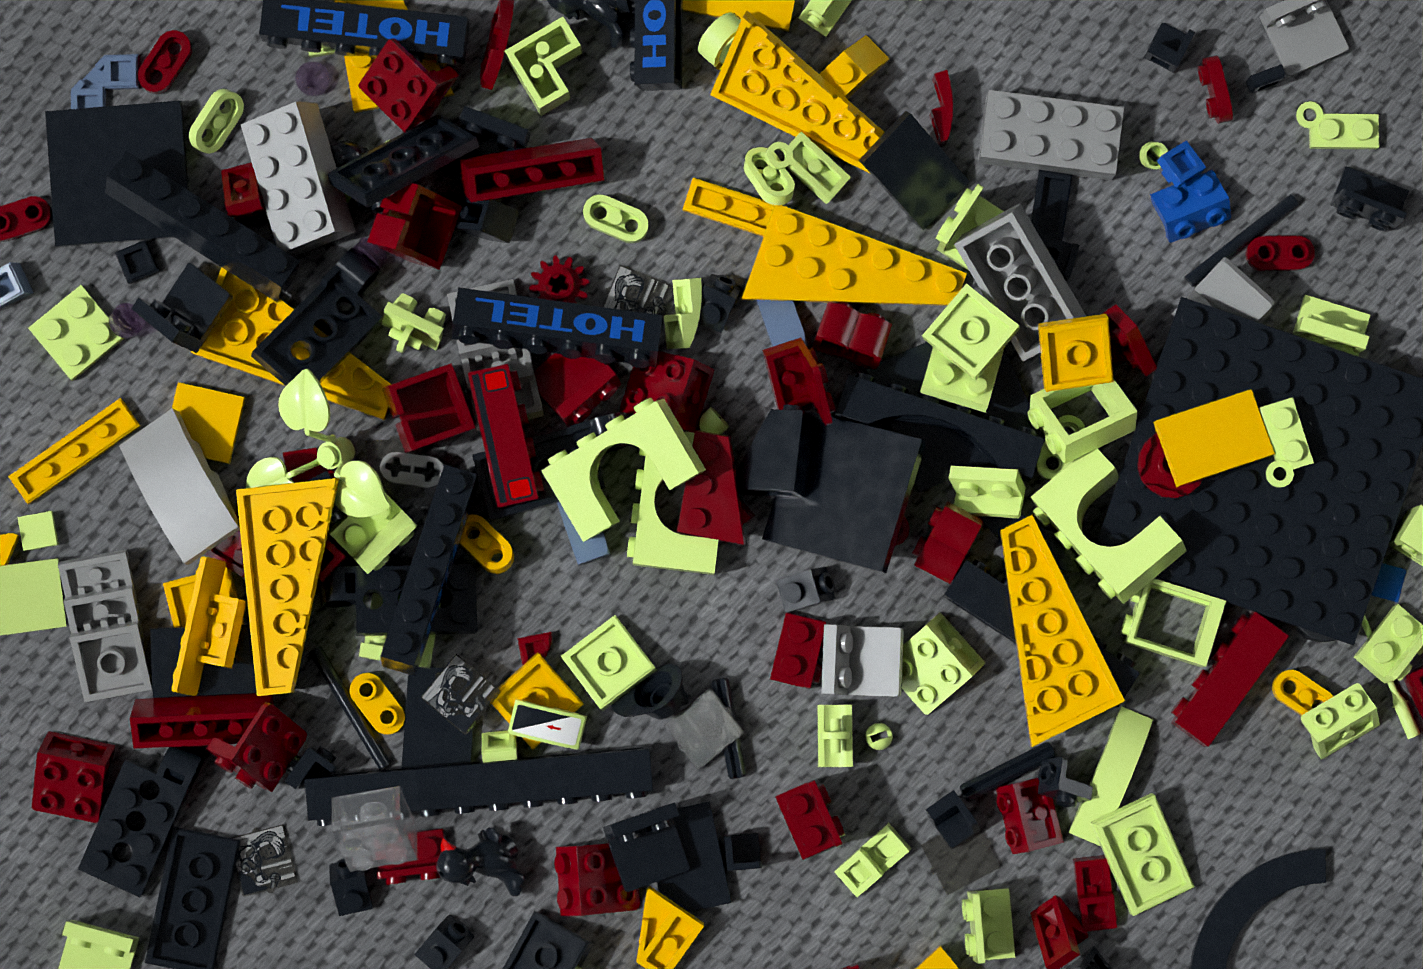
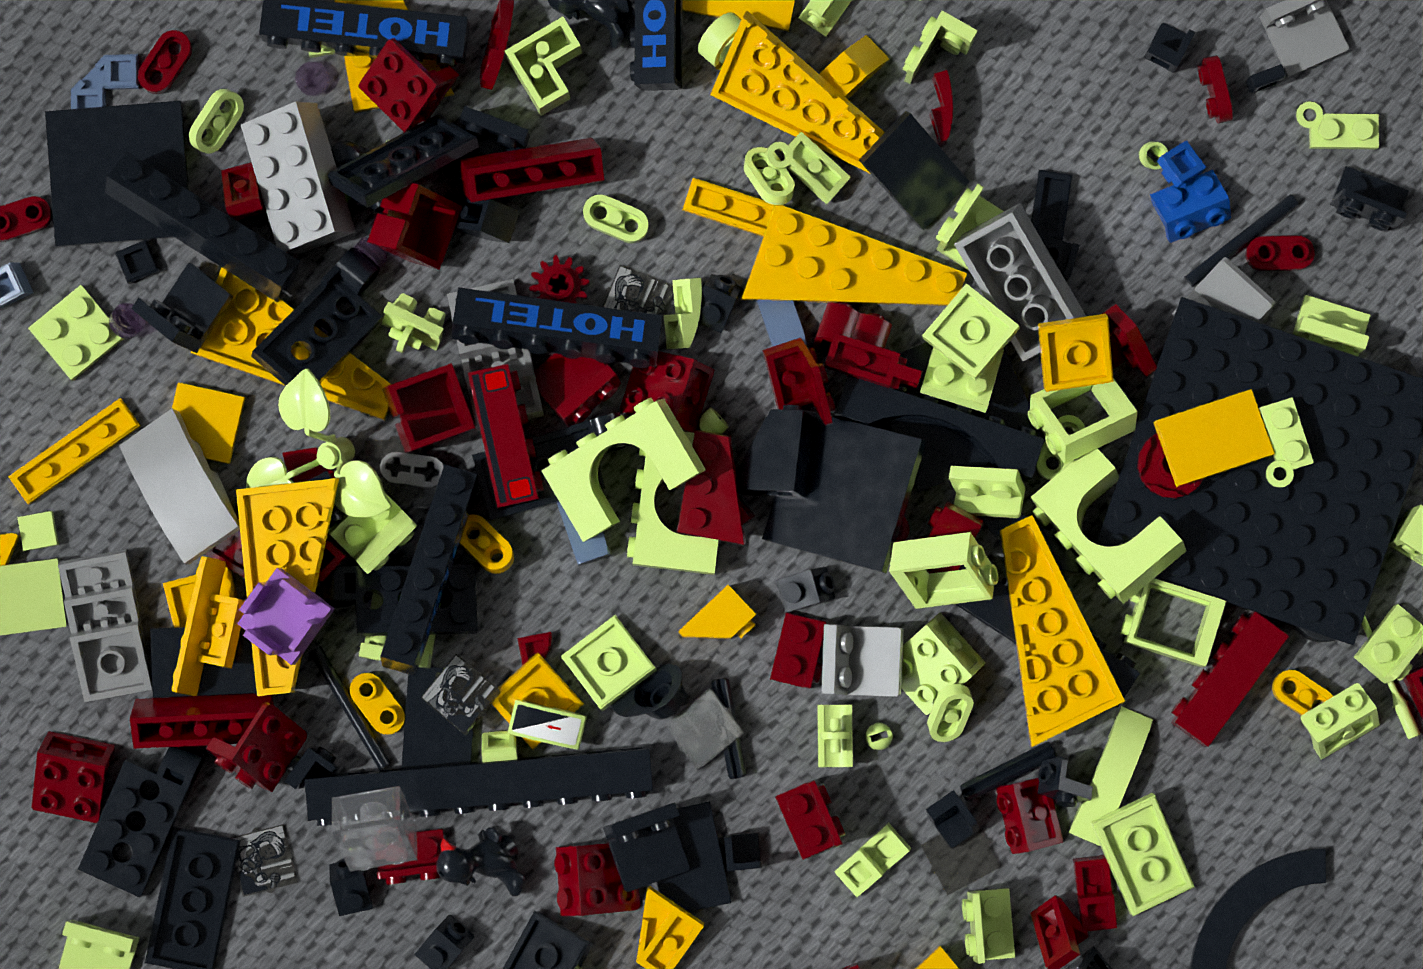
(283, 616): none -> medium lavender panel
(721, 618): none -> yellow slope
(870, 363): none -> dark red hinge
(925, 590): none -> yellowish green window
(950, 712): none -> yellowish green plate
(953, 33): none -> yellowish green bracket
(1050, 135): light grey brick -> none
(1389, 583): blue piece -> none

